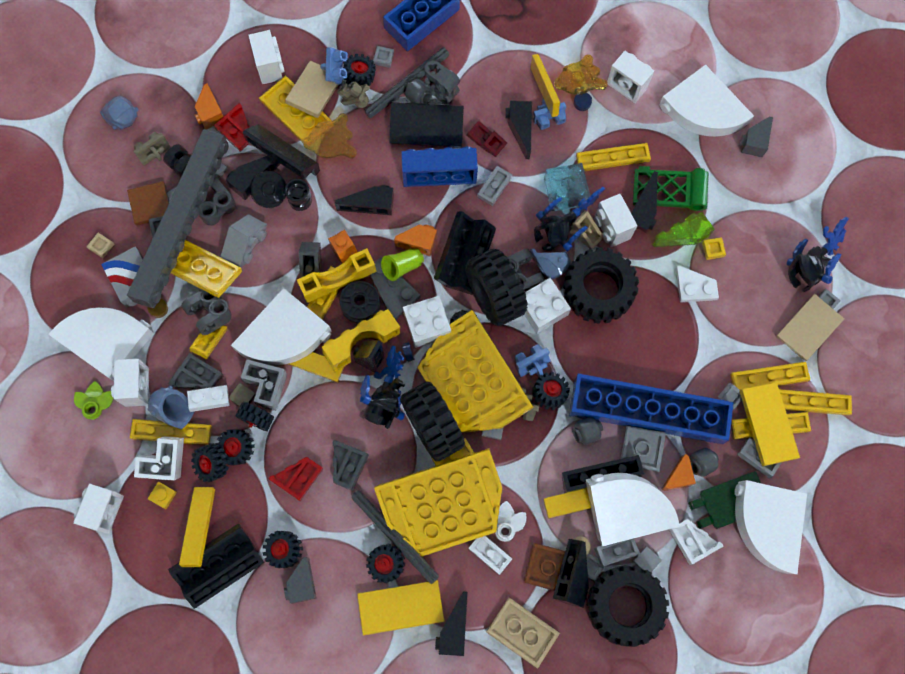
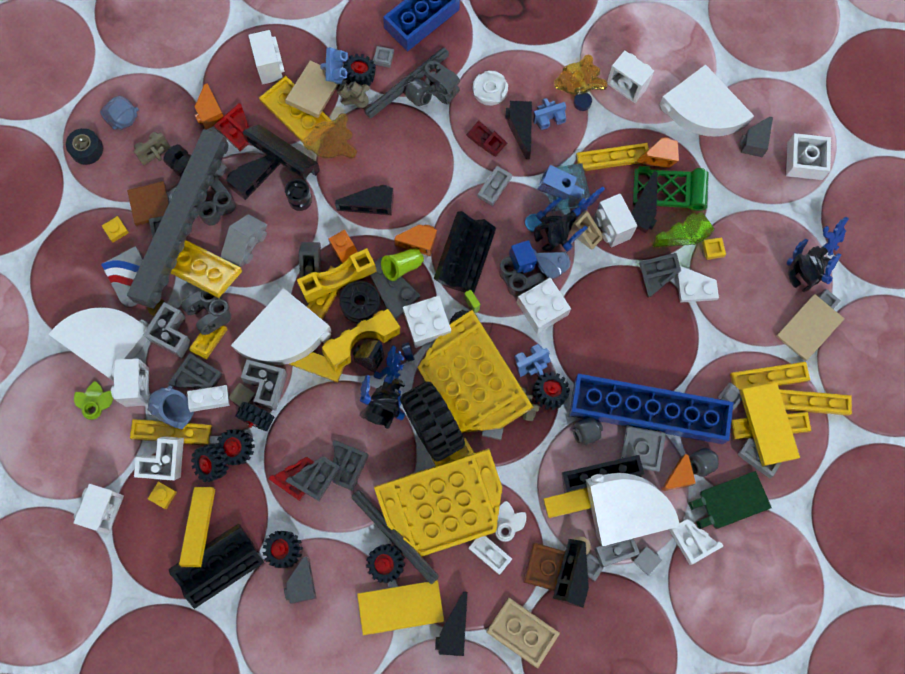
(84, 146): none -> black wheel
(100, 245): tan tile -> none
(115, 229): none -> yellow plate
(164, 331): none -> light grey brick
(268, 189): black tile -> none
(315, 477): none -> dark grey wing
(426, 124): black slope -> none
(439, 166): blue brick -> none
(472, 301): none -> lime tile
(490, 88): none -> white tile
(496, 287): black tyre -> none
(523, 257): none -> blue brick
(531, 222): none -> dark azure piece
(545, 85): yellow tile -> none
(553, 182): none -> medium blue torso
(607, 263): black tyre -> none
(654, 598): black tyre -> none
(659, 271): none -> dark grey wing
(662, 153): none -> orange slope
(771, 523): white brick -> none
(808, 156): none -> white brick

